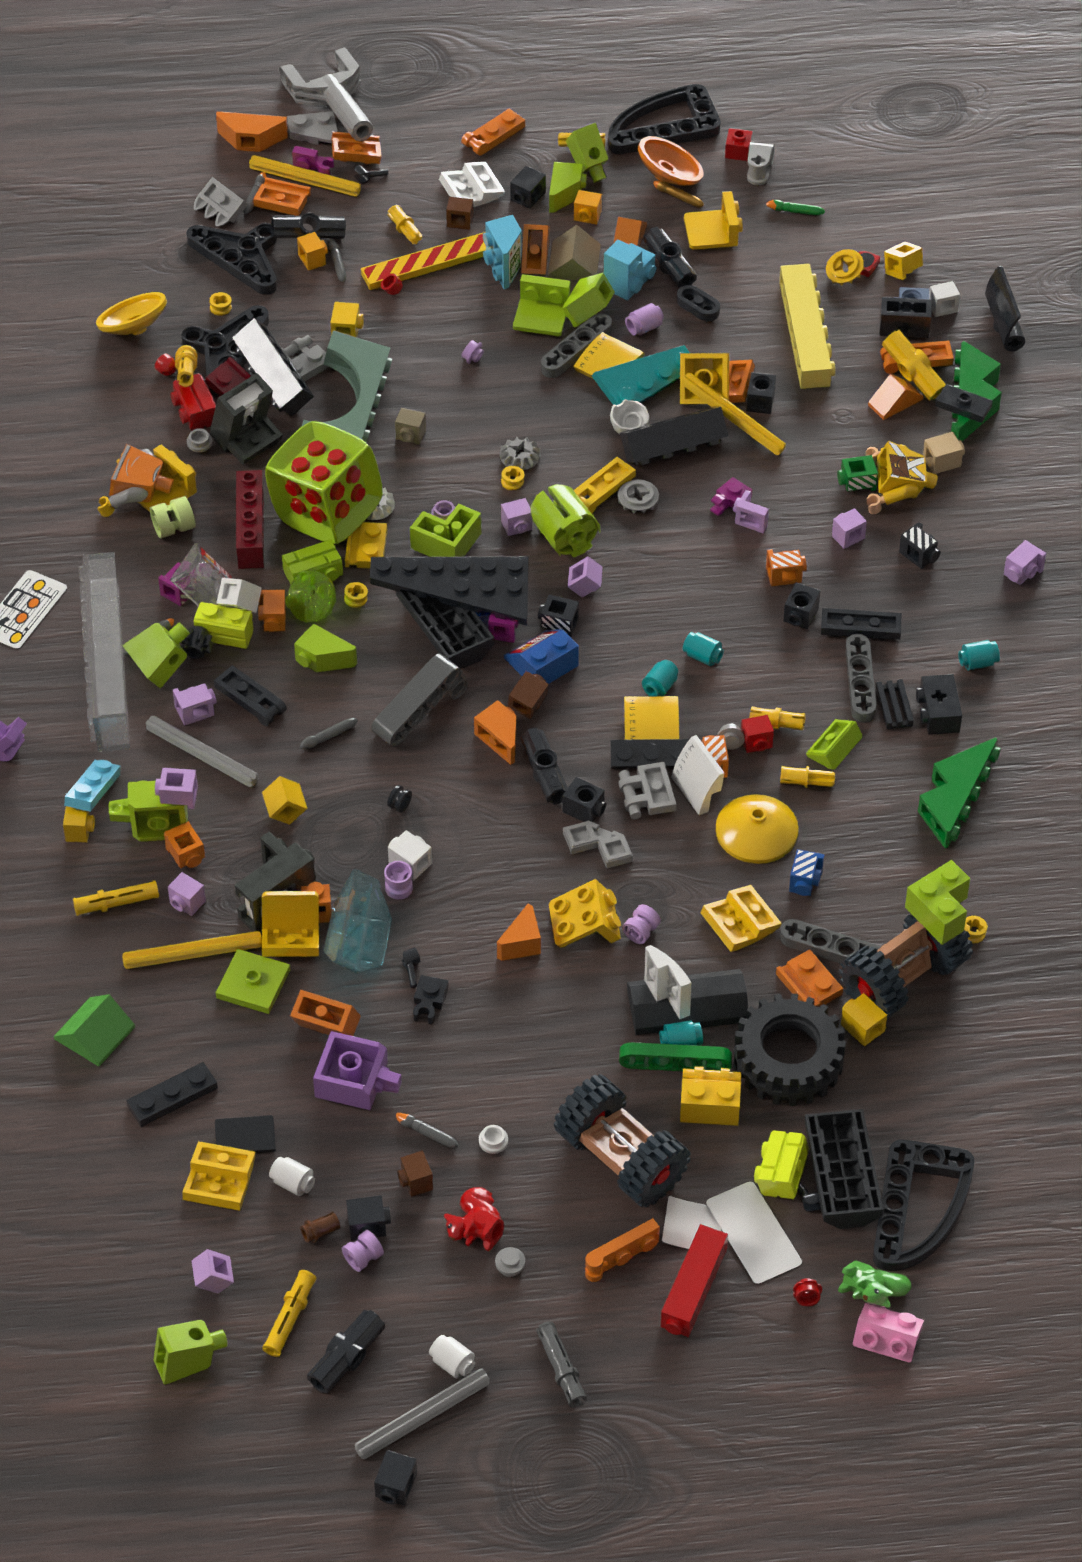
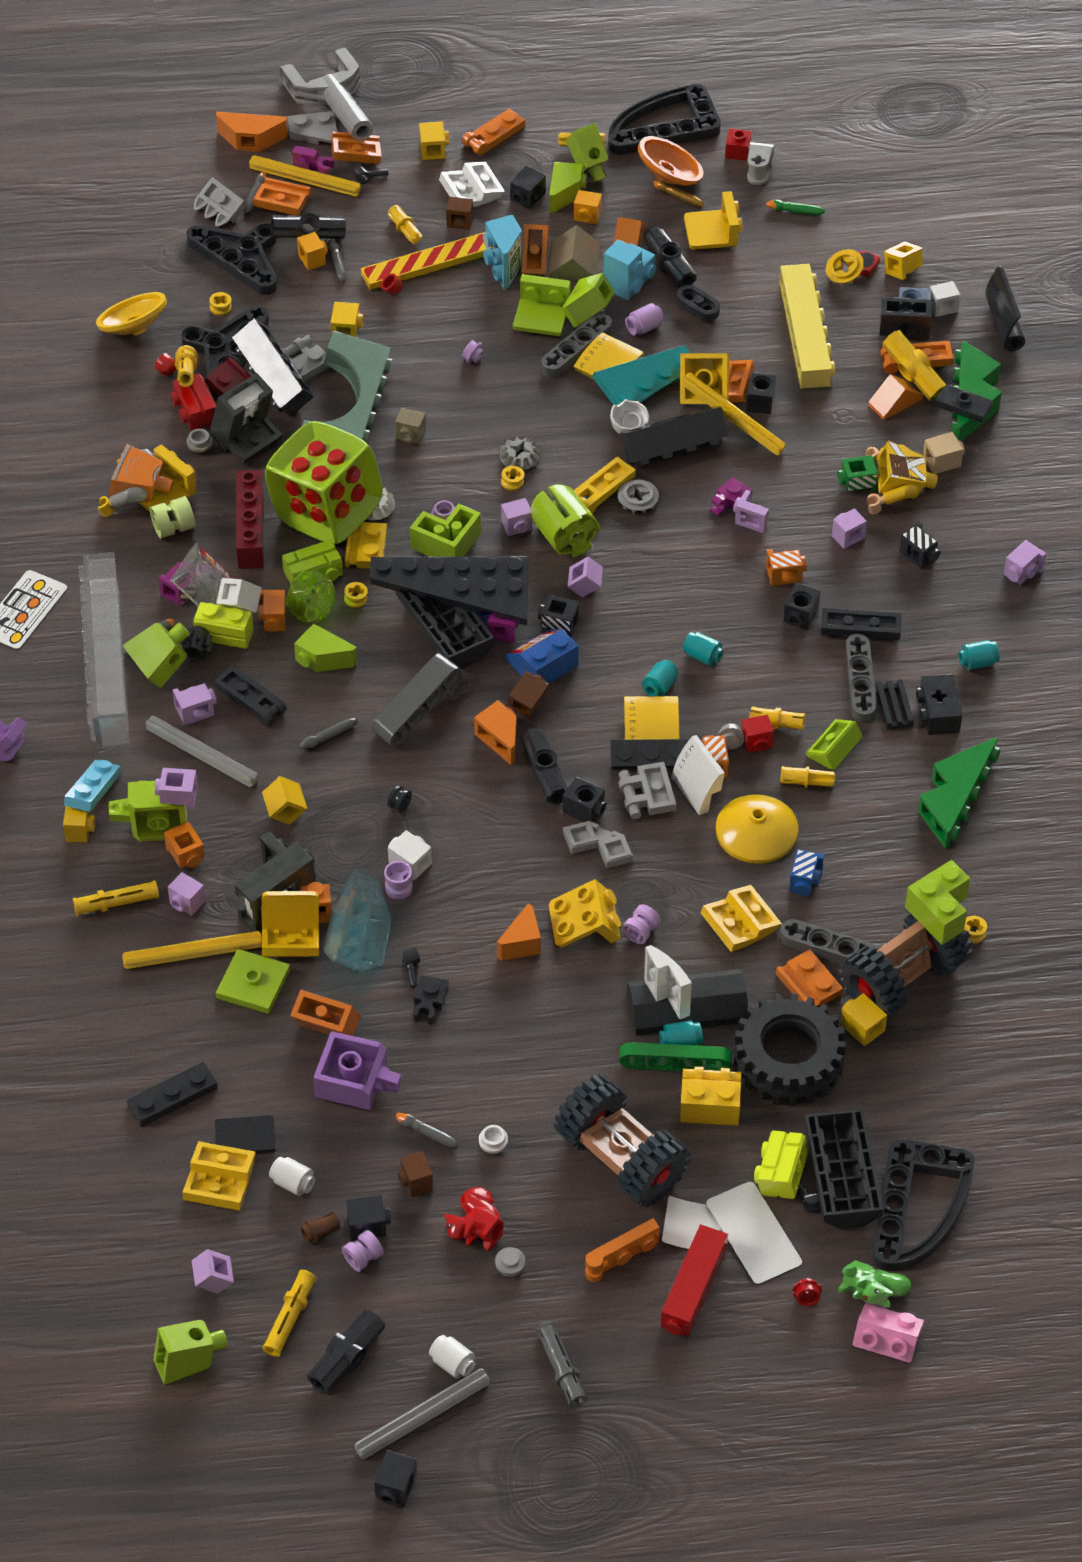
(96, 1029): bright green slope -> none
(433, 140): none -> yellow brick

